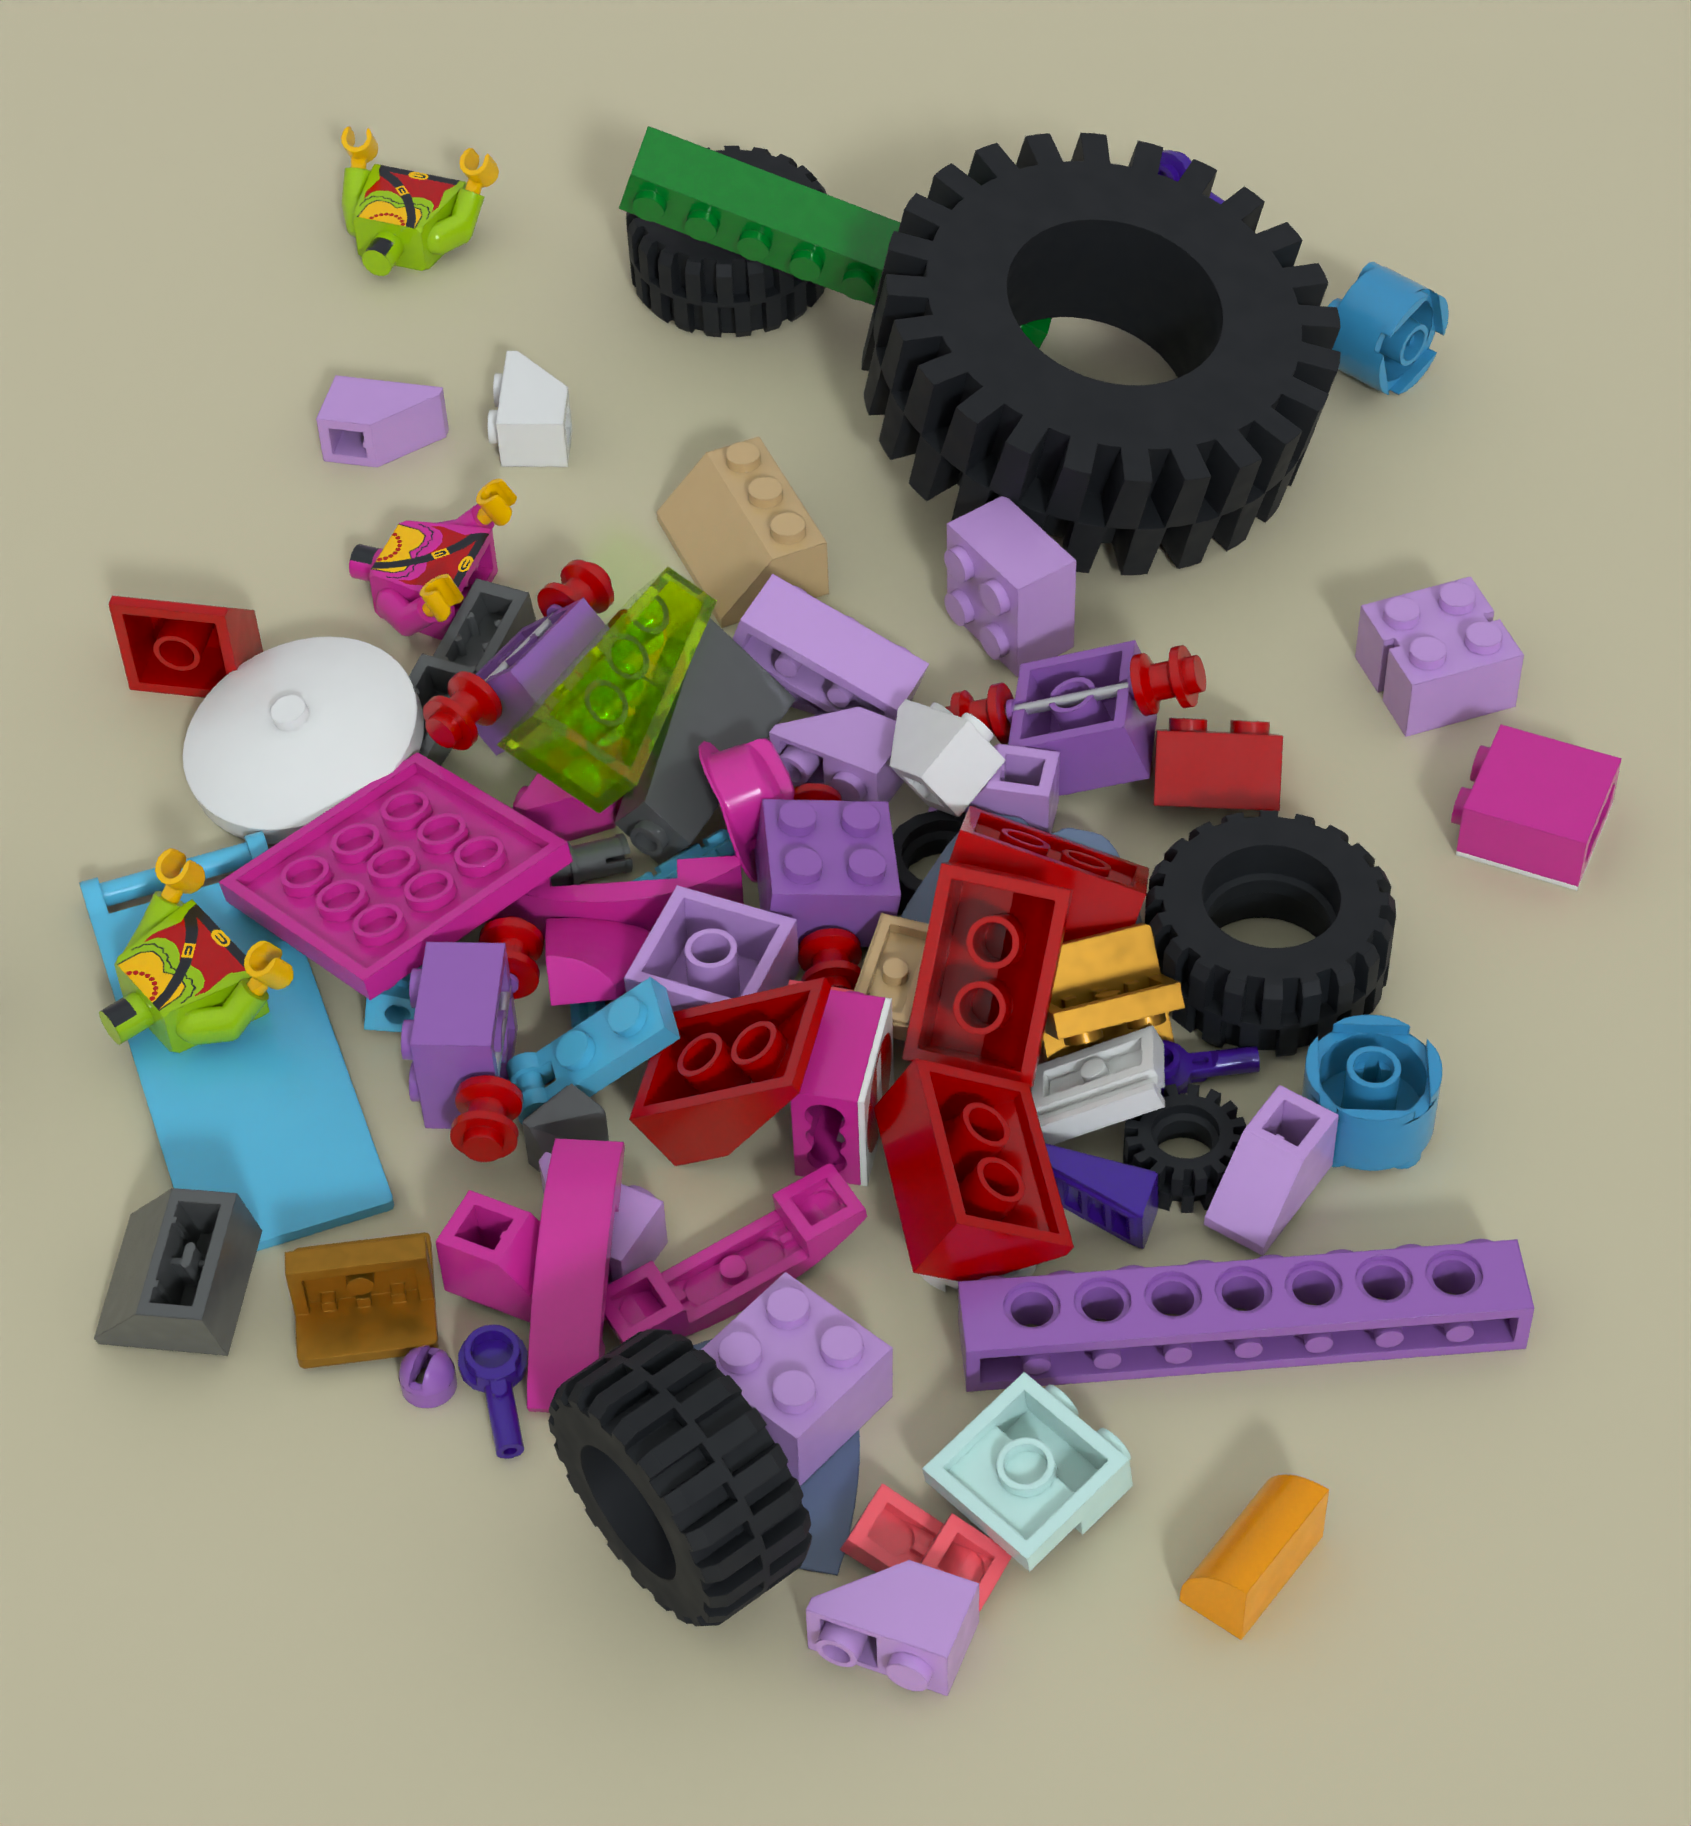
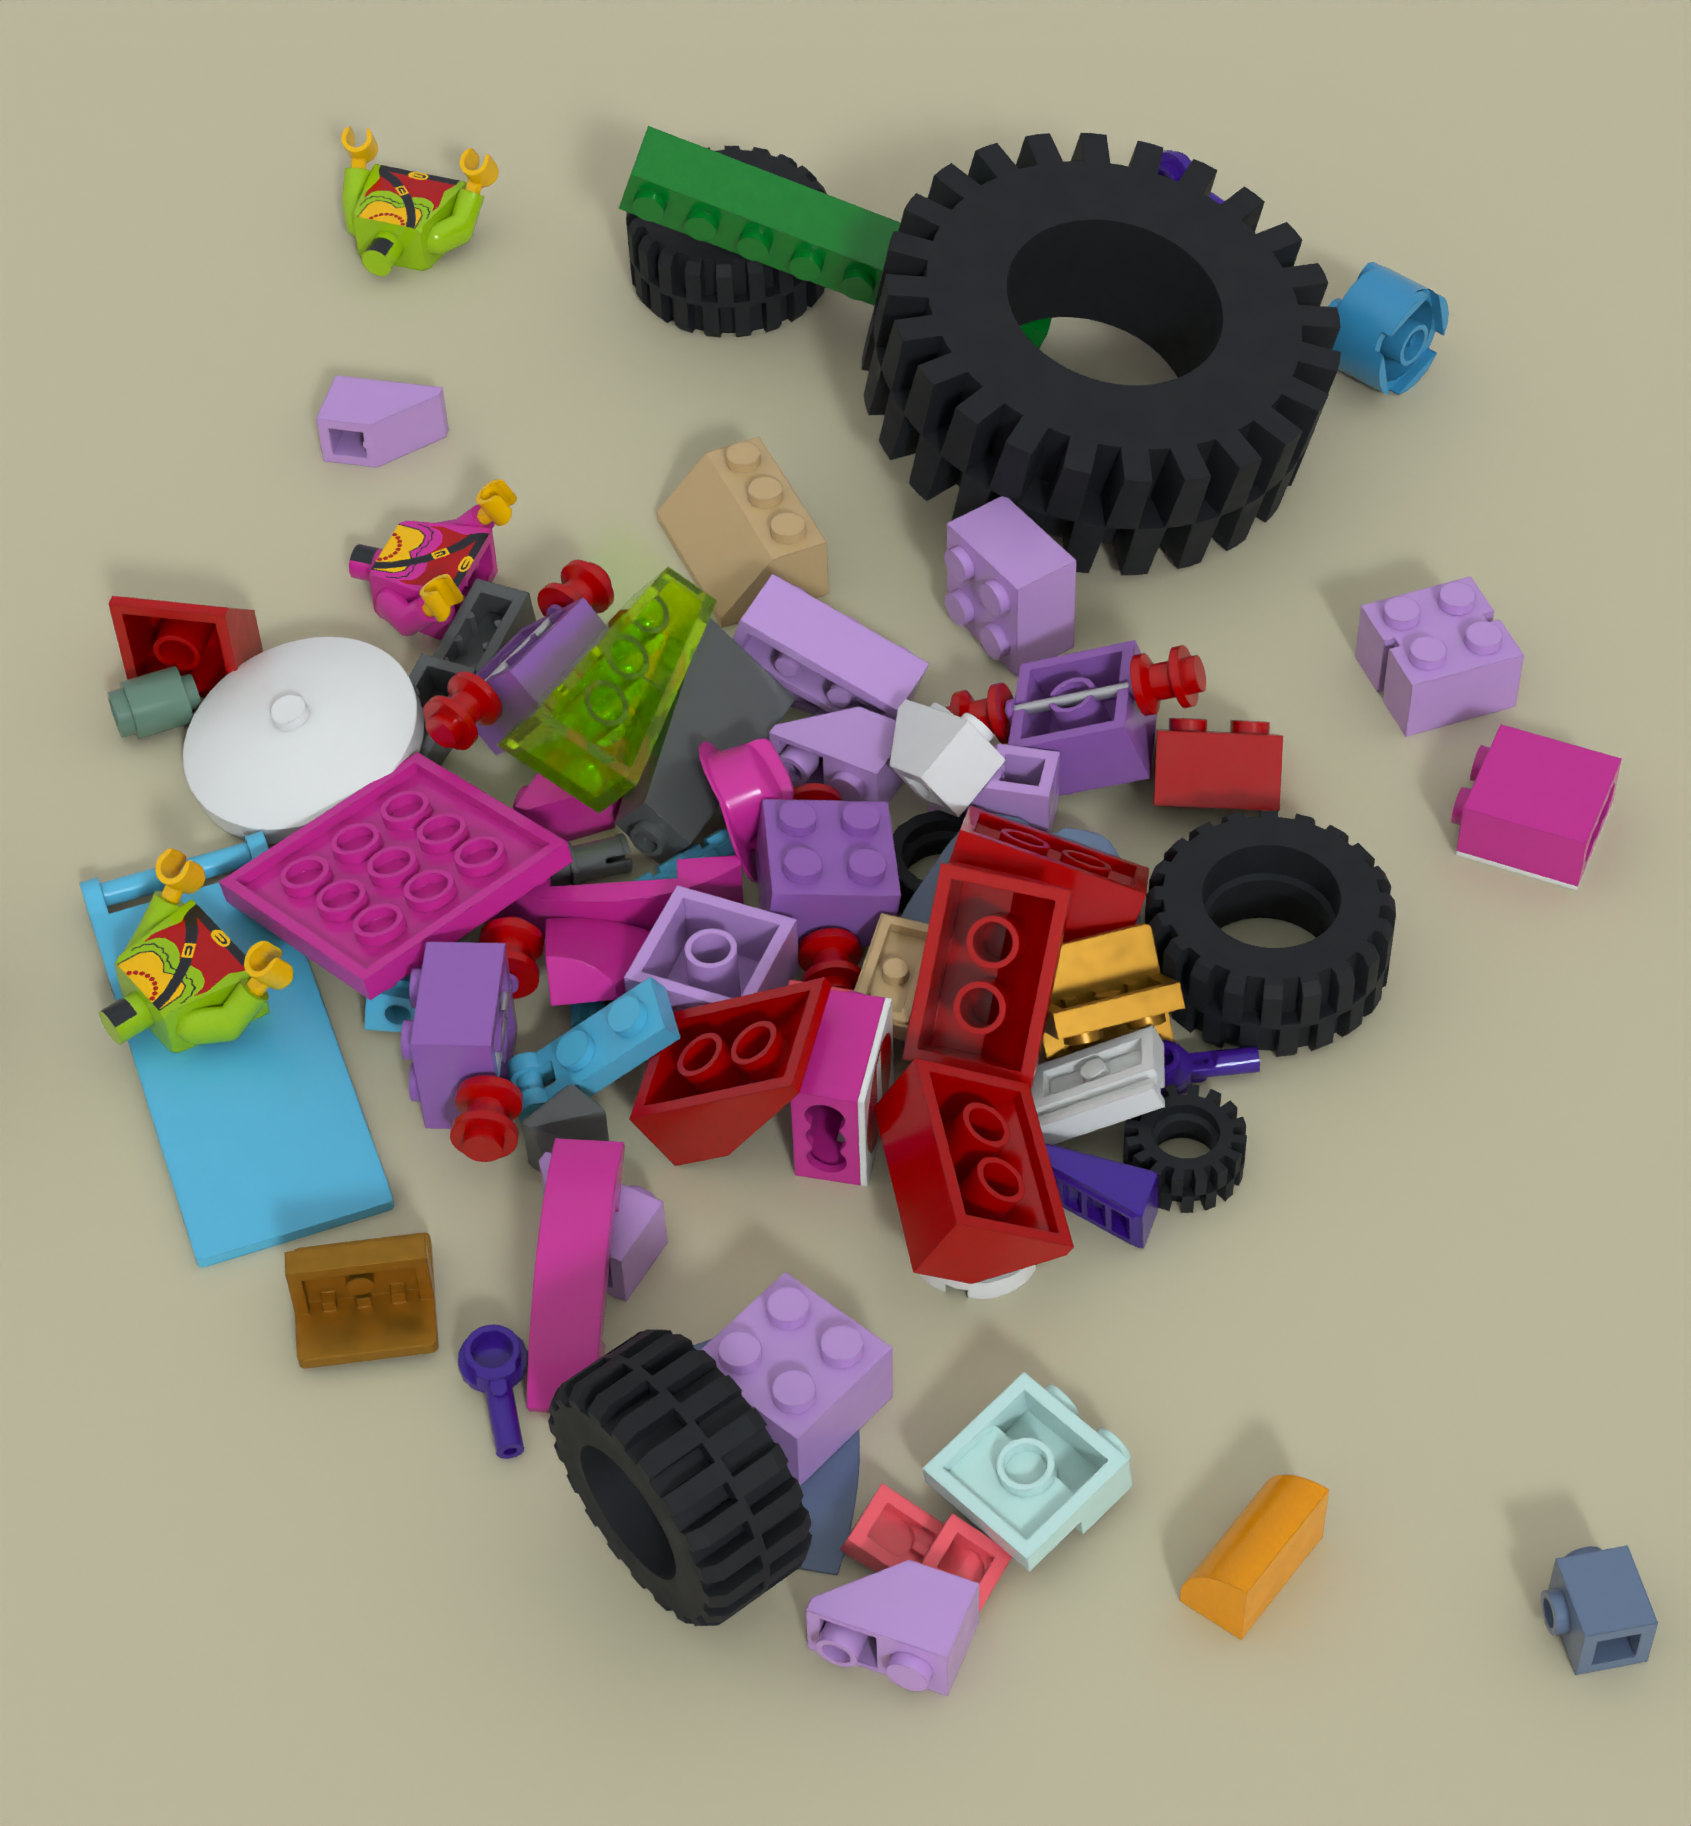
(154, 703): none -> sand green brick
(181, 1274): dark grey slope -> none
(438, 1381): medium lavender hinge -> none
(490, 1254): dark pink slope -> none
(531, 415): white slope -> none
(730, 1274): dark pink slope -> none
(1273, 1169): lavender slope -> none
(1277, 1331): medium lavender brick -> none
(1379, 1086): dark azure brick -> none
(1599, 1609): none -> sand blue brick

